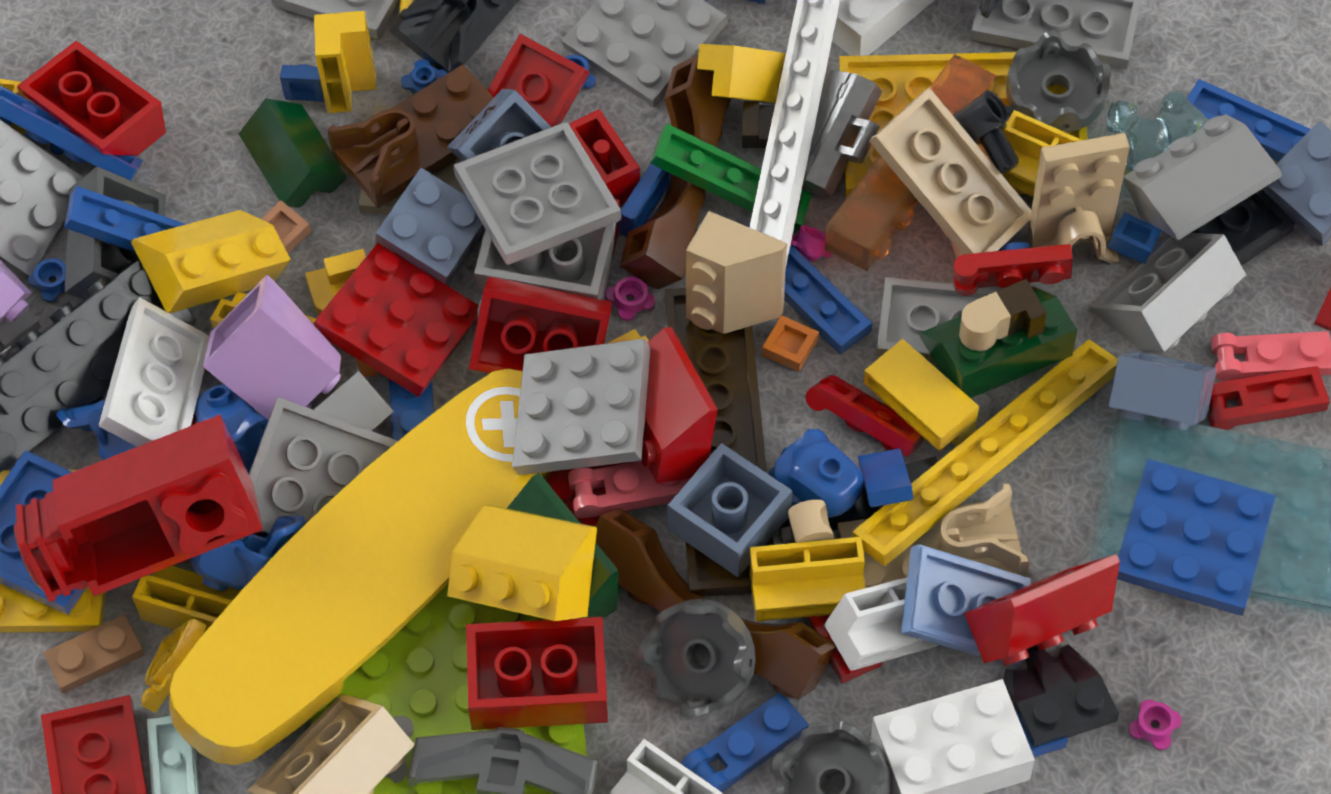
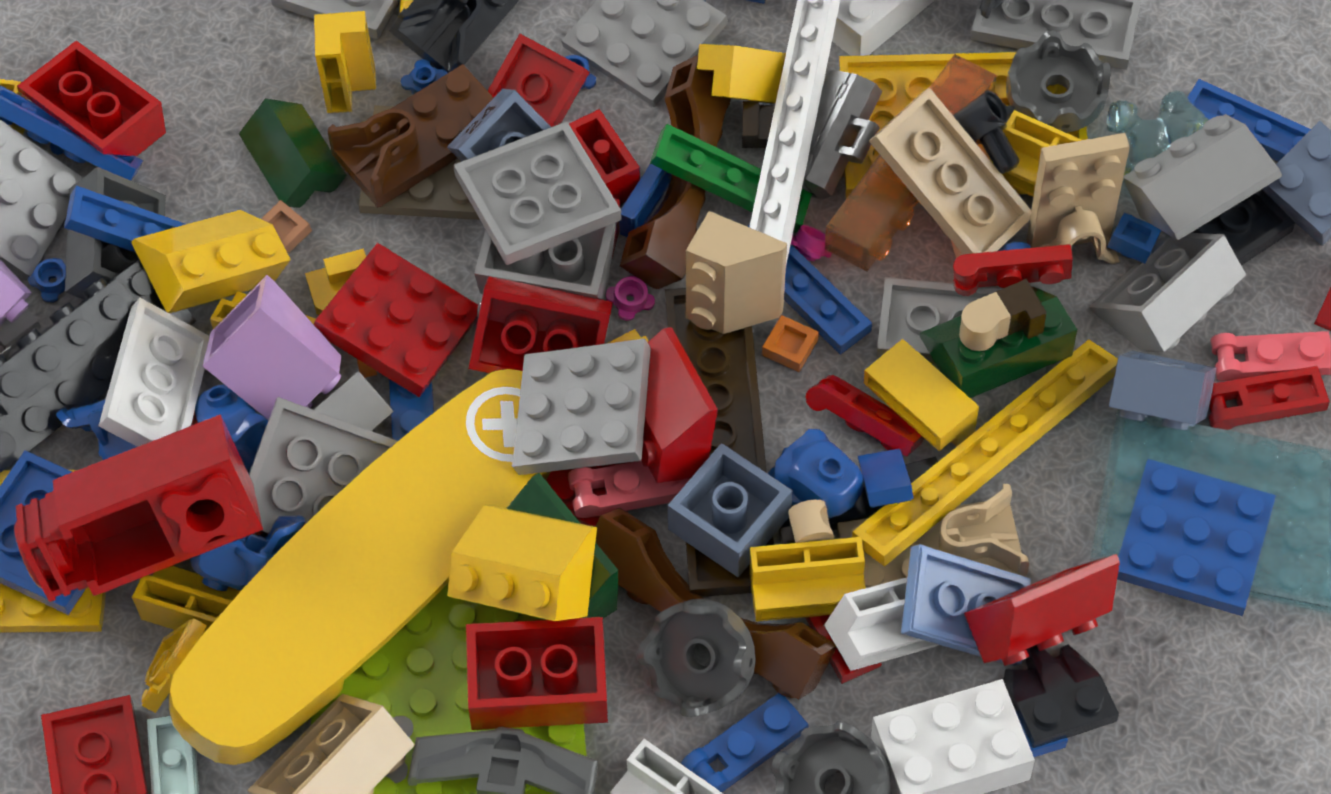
(93, 653): medium nougat plate -> none
(301, 83): blue plate -> none
(432, 227): sand blue brick -> none
(1155, 712): dark pink plate -> none

